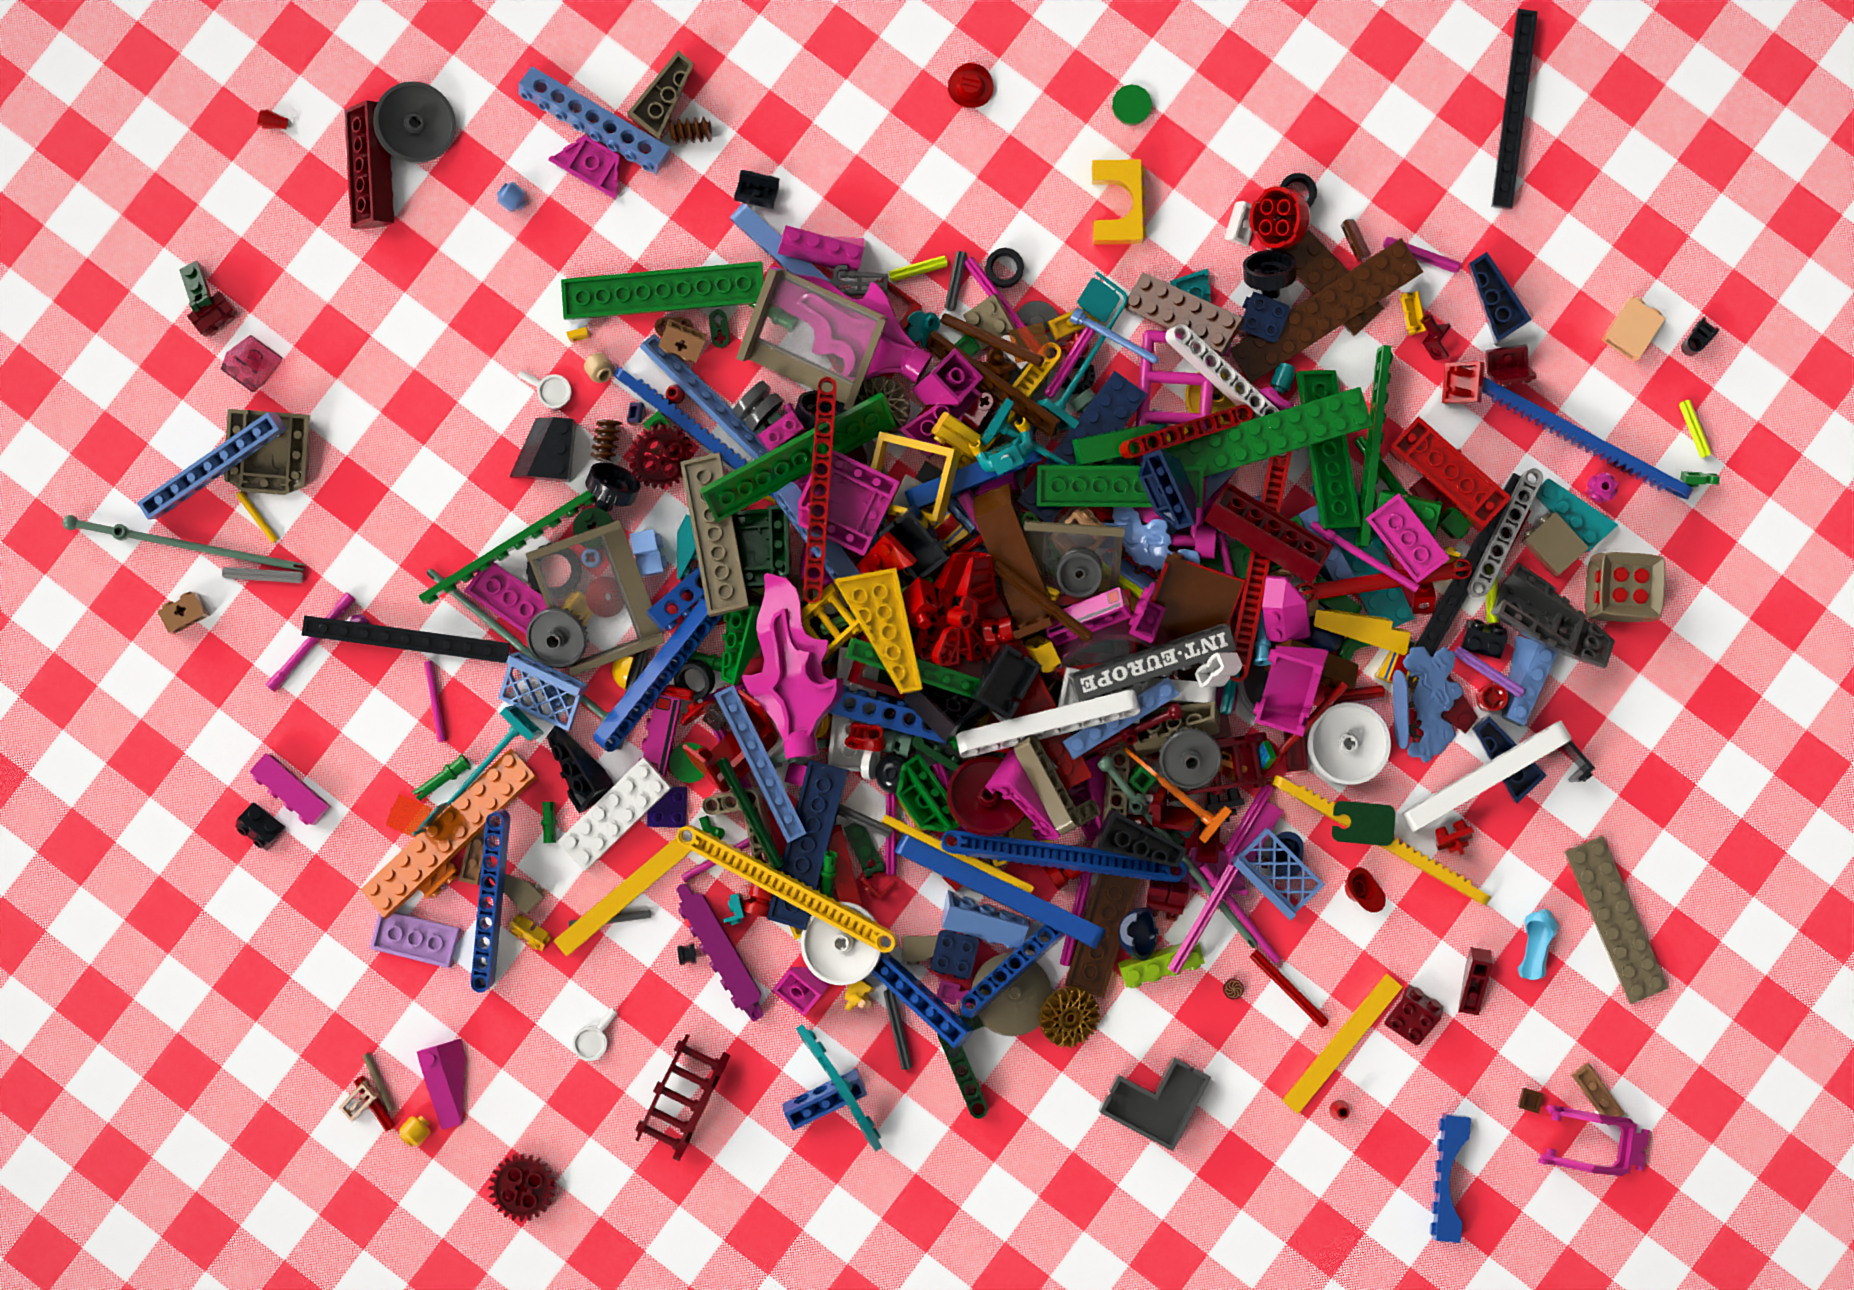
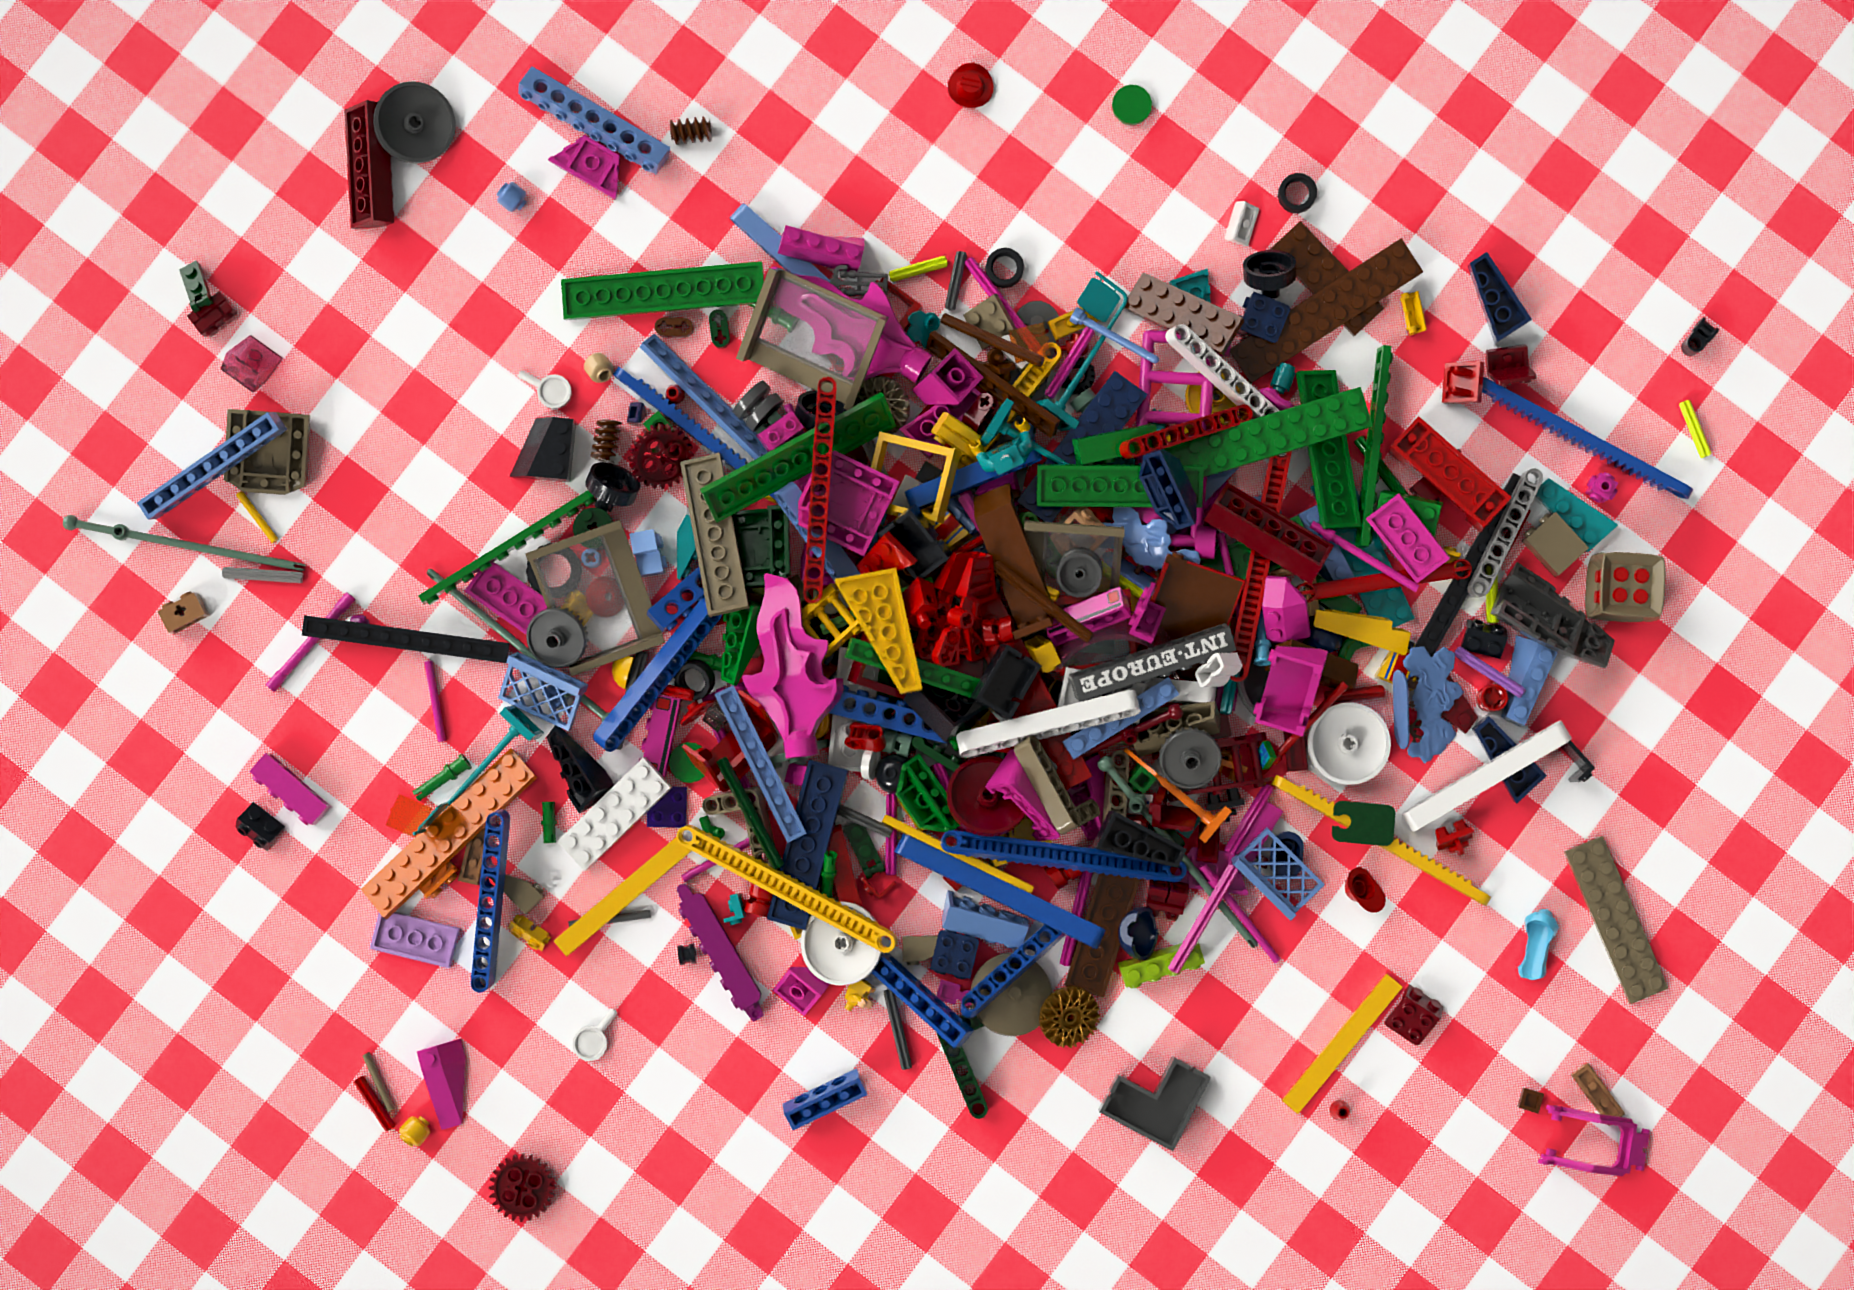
(272, 120): red cone -> none
(368, 1091): tile -> none
(578, 334): yellow tile -> none
(659, 100): dark tan wedge -> none
(672, 336): medium nougat brick -> none
(696, 1106): dark red fence -> none
(757, 189): black bracket -> none
(842, 1085): teal plate -> none
(968, 345): green tile -> none
(1129, 176): yellow arch -> none
(1233, 989): tile -> none
(1280, 221): red cylinder -> none
(1289, 988): red axle -> none
(1355, 239): reddish brown slope -> none
(1424, 593): red bracket -> none
(1428, 256): dark pink axle -> none
(1434, 337): dark red bracket -> none
(1454, 523): green brick -> none
(1454, 1134): blue arch -> none
(1475, 980): dark red slope -> none
(1514, 109): black plate -> none
(1633, 328): light nougat brick -> none
(1693, 479): green plate -> none

